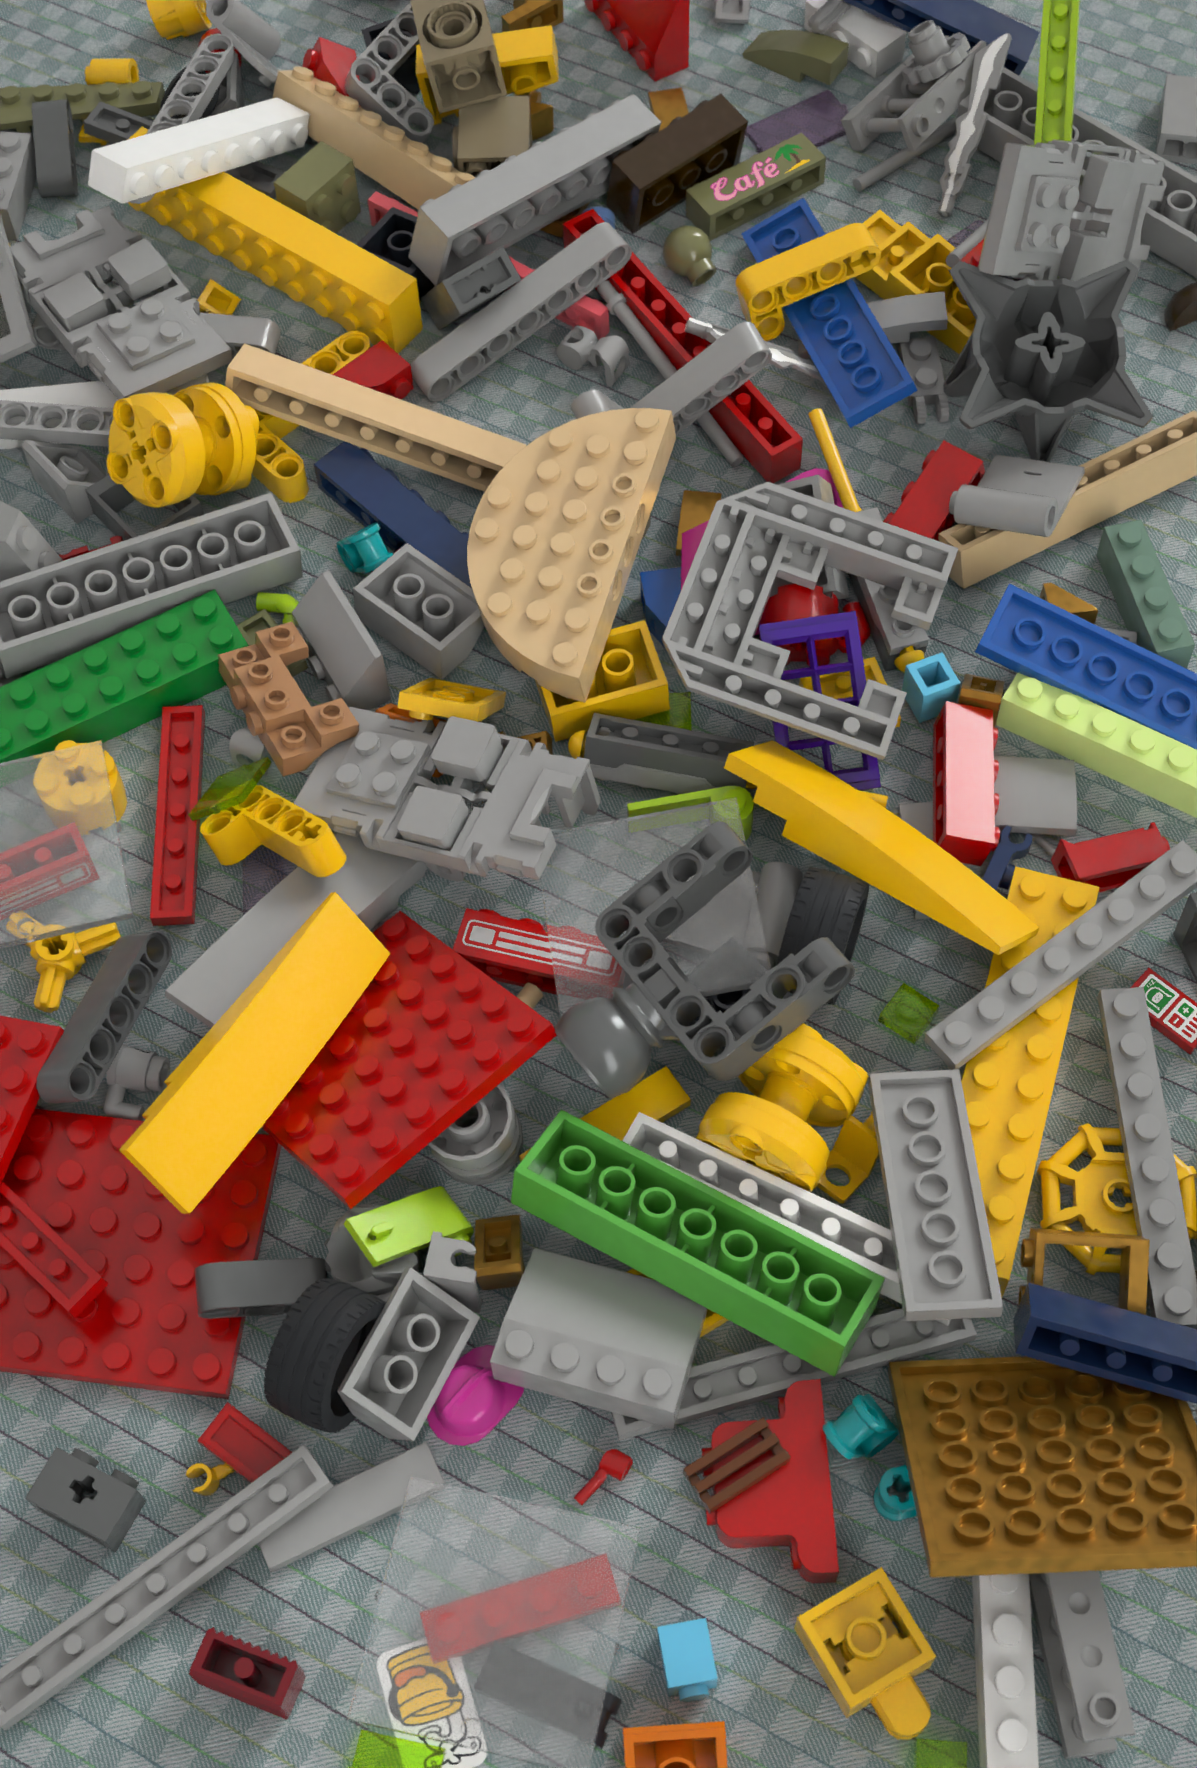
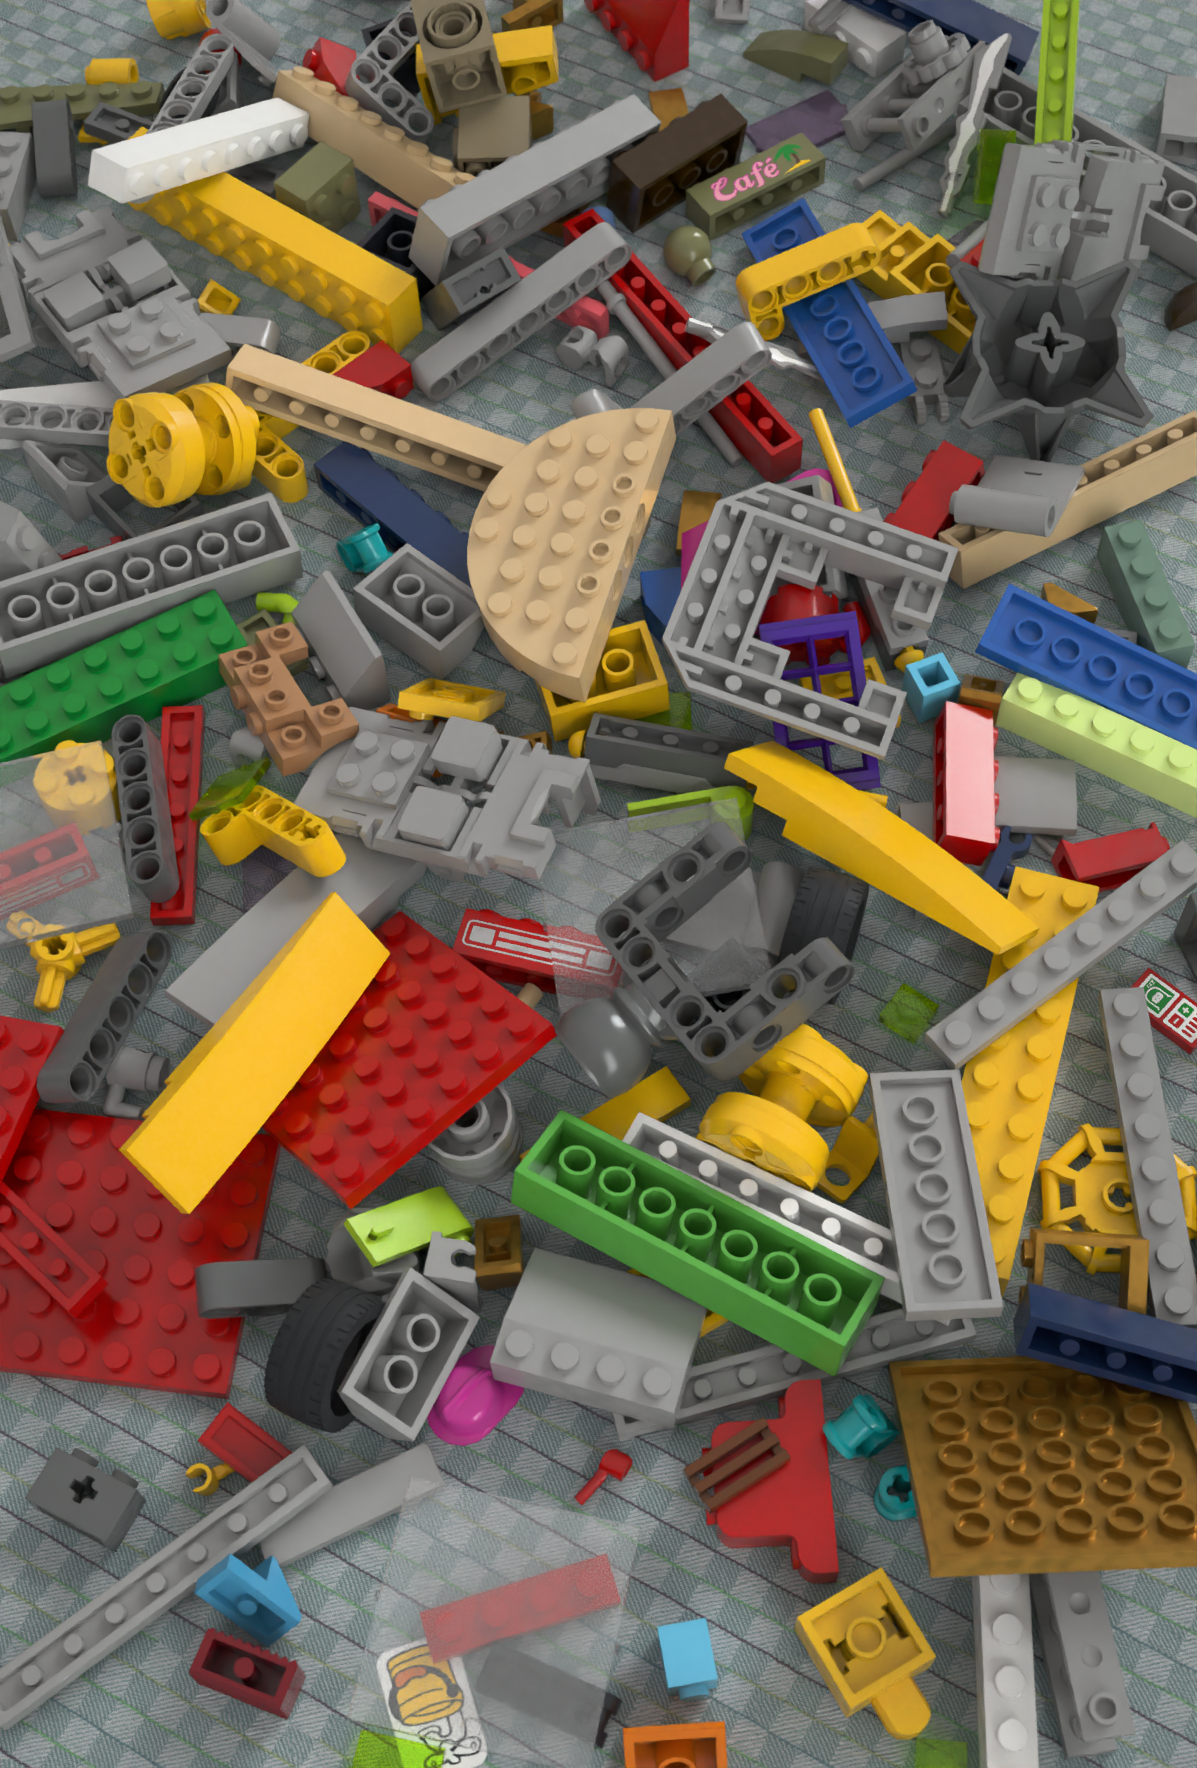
(145, 809): none -> dark grey beam
(251, 1598): none -> dark azure slope
(988, 160): none -> clear neon green brick

